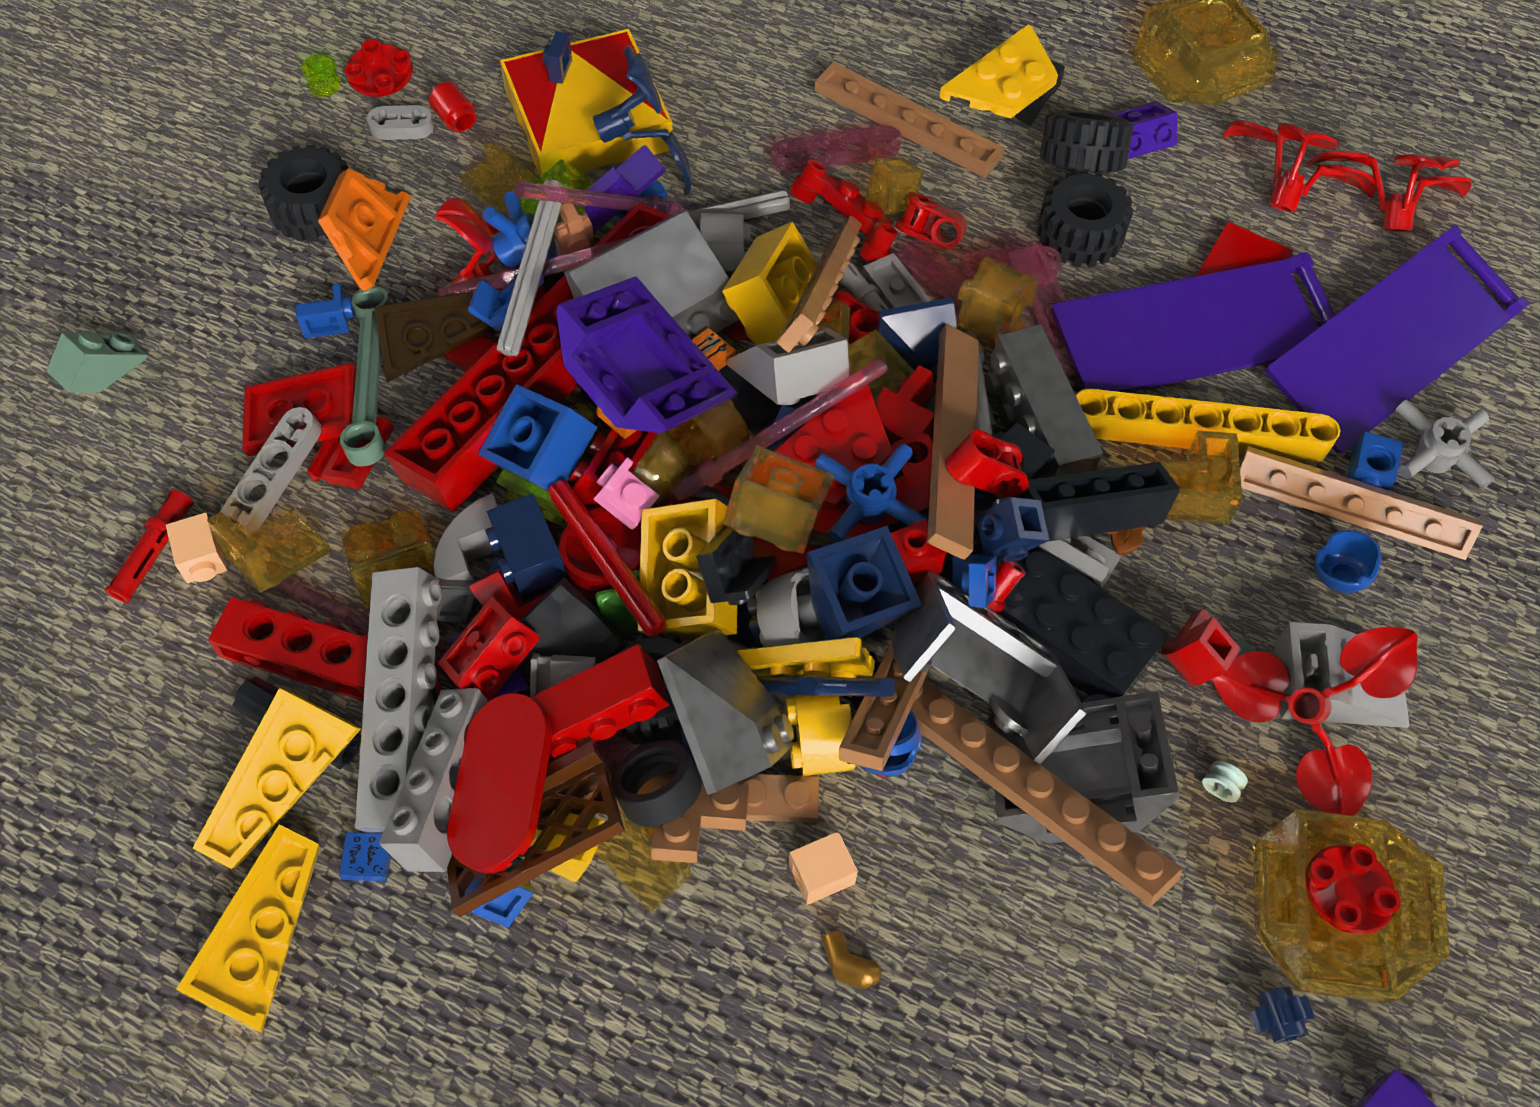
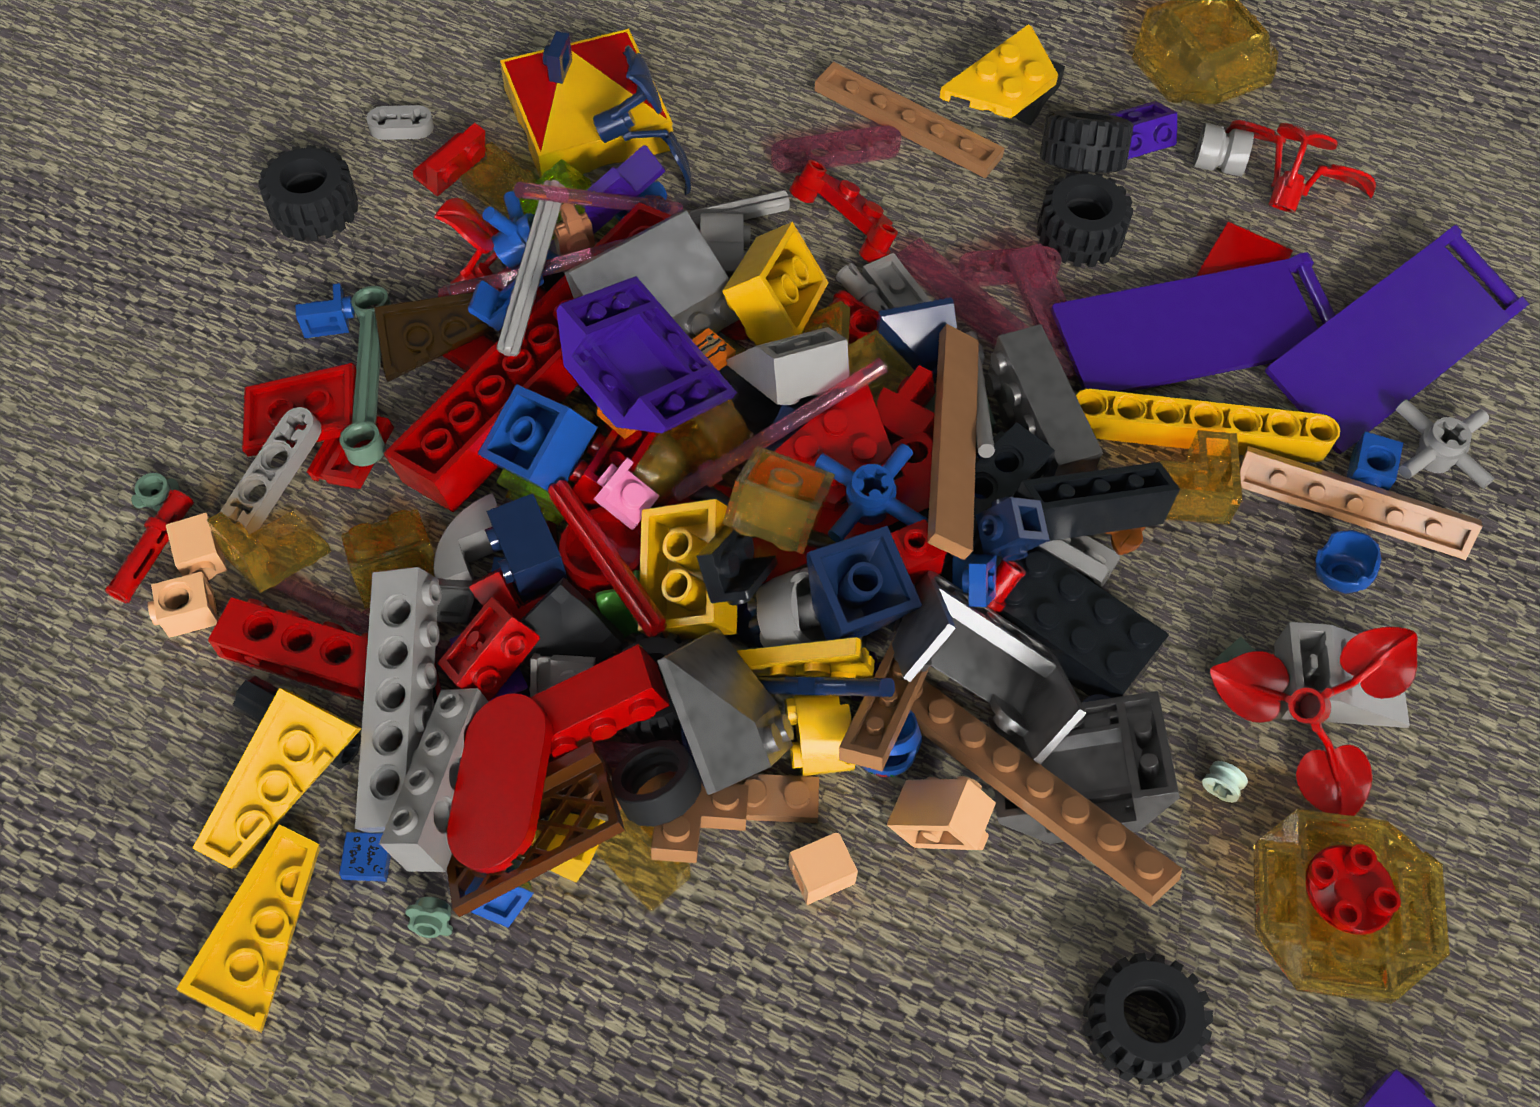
(93, 360): sand green slope -> none
(147, 486): none -> sand green plate
(198, 612): none -> light nougat brick
(321, 75): clear neon green wheel -> none
(362, 223): orange wing -> none
(378, 69): red dish -> none
(429, 917): none -> sand green plate
(452, 106): red brick -> none
(452, 160): none -> red bracket
(820, 287): medium nougat plate -> none
(849, 967): pearl gold arm -> none
(891, 183): clear yellow brick -> none
(929, 220): red piece -> none
(942, 814): none -> light nougat brick
(988, 465): red piece -> none
(995, 299): clear yellow brick -> none
(1177, 998): none -> black tyre
(1201, 649): red brick -> none
(1223, 149): none -> light grey wheel
(1282, 1015): dark blue gear -> none
(1402, 207): red plant -> none

